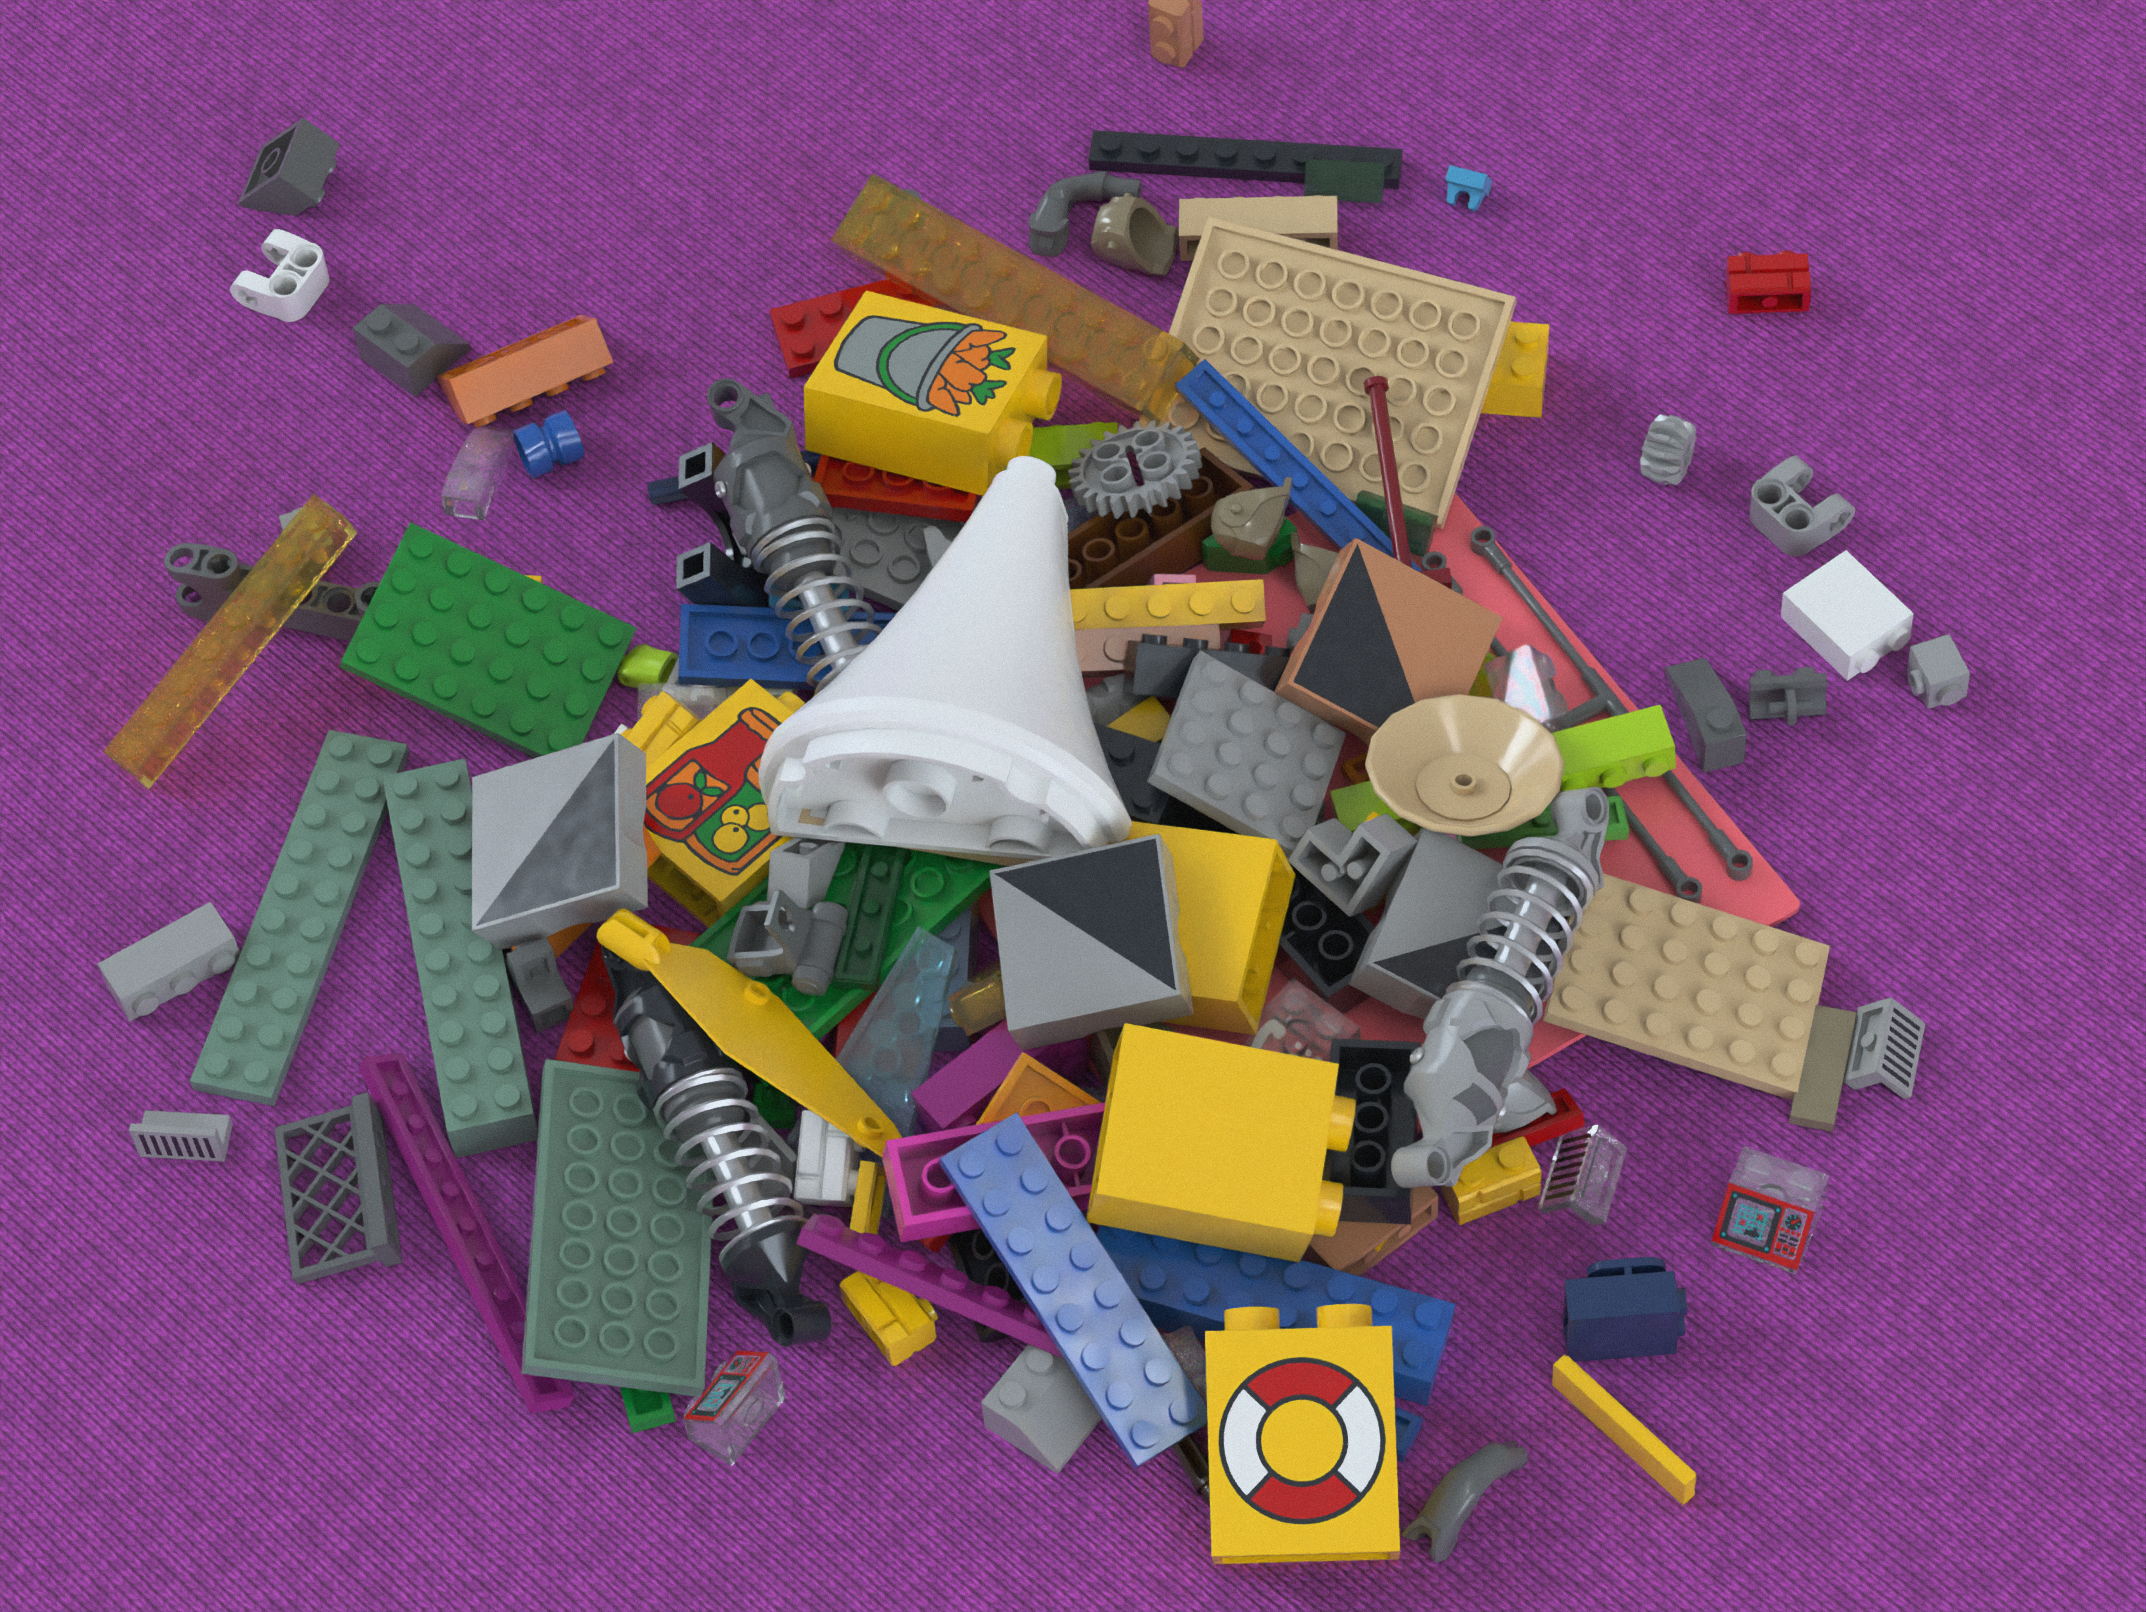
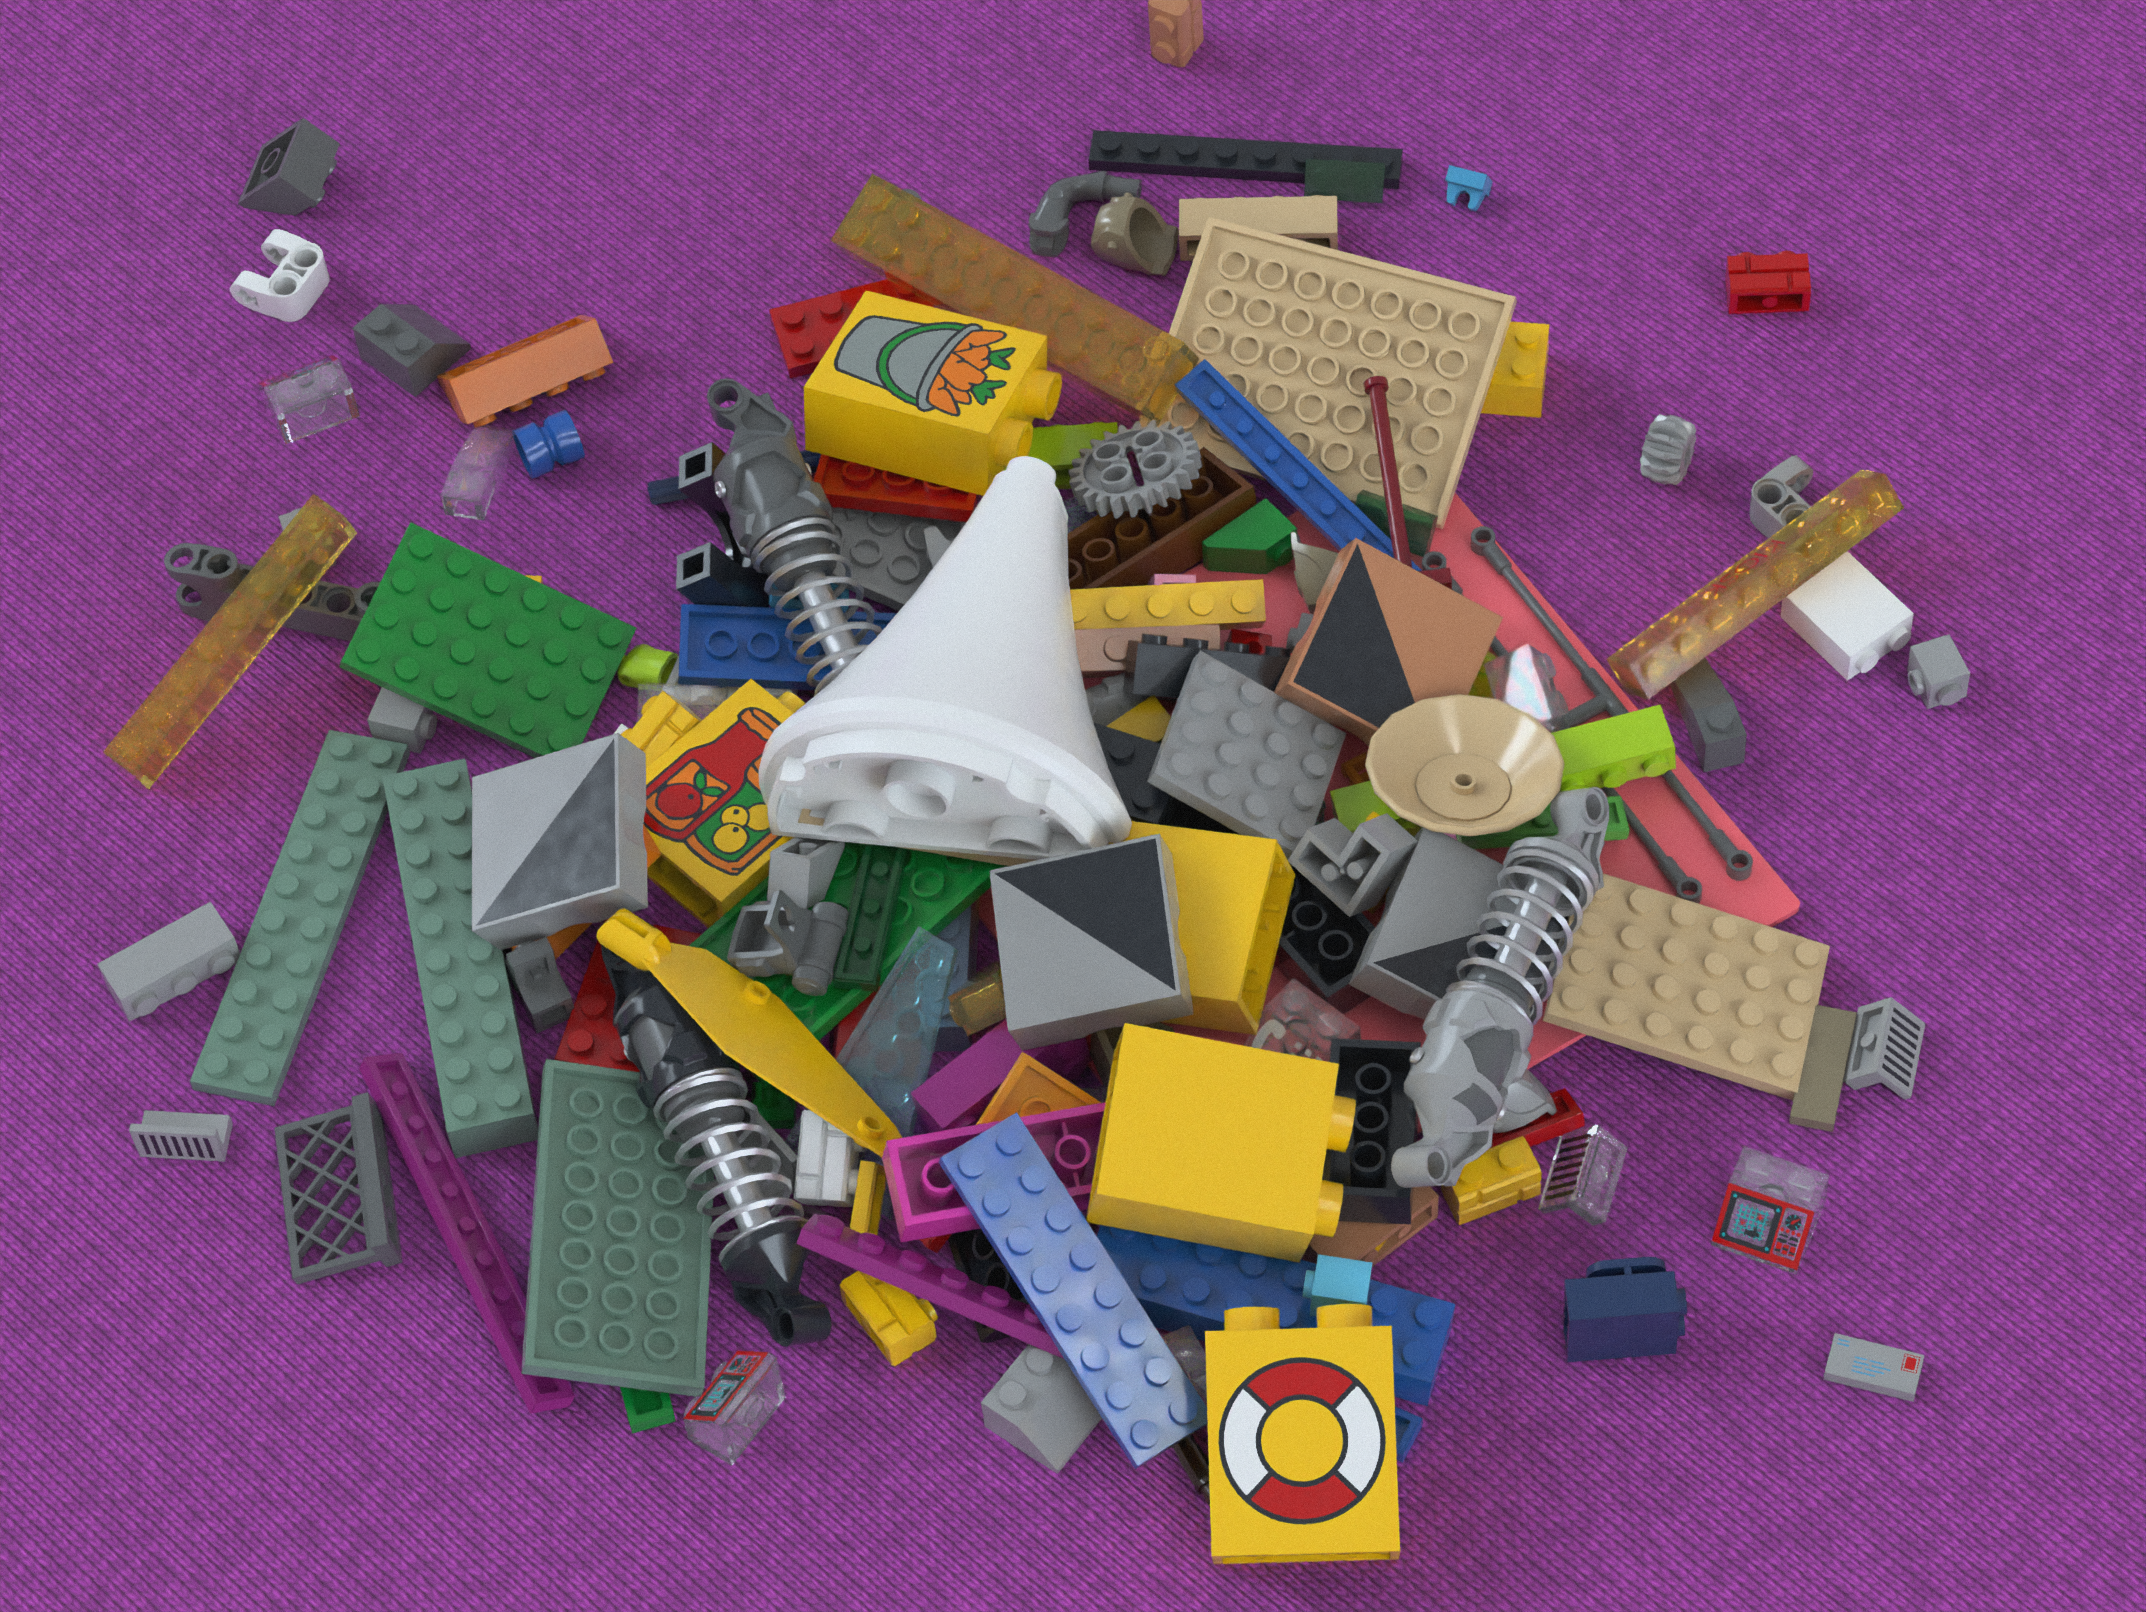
(310, 399): none -> clear slope
(401, 721): none -> light grey brick
(1251, 520): dark tan helmet -> none
(1337, 1282): none -> medium azure brick
(1459, 1493): dark grey piece -> none
(1624, 1429): yellow tile -> none
(1755, 584): none -> clear yellow brick
(1787, 695): dark grey hips -> none
(1874, 1367): none -> light grey tile

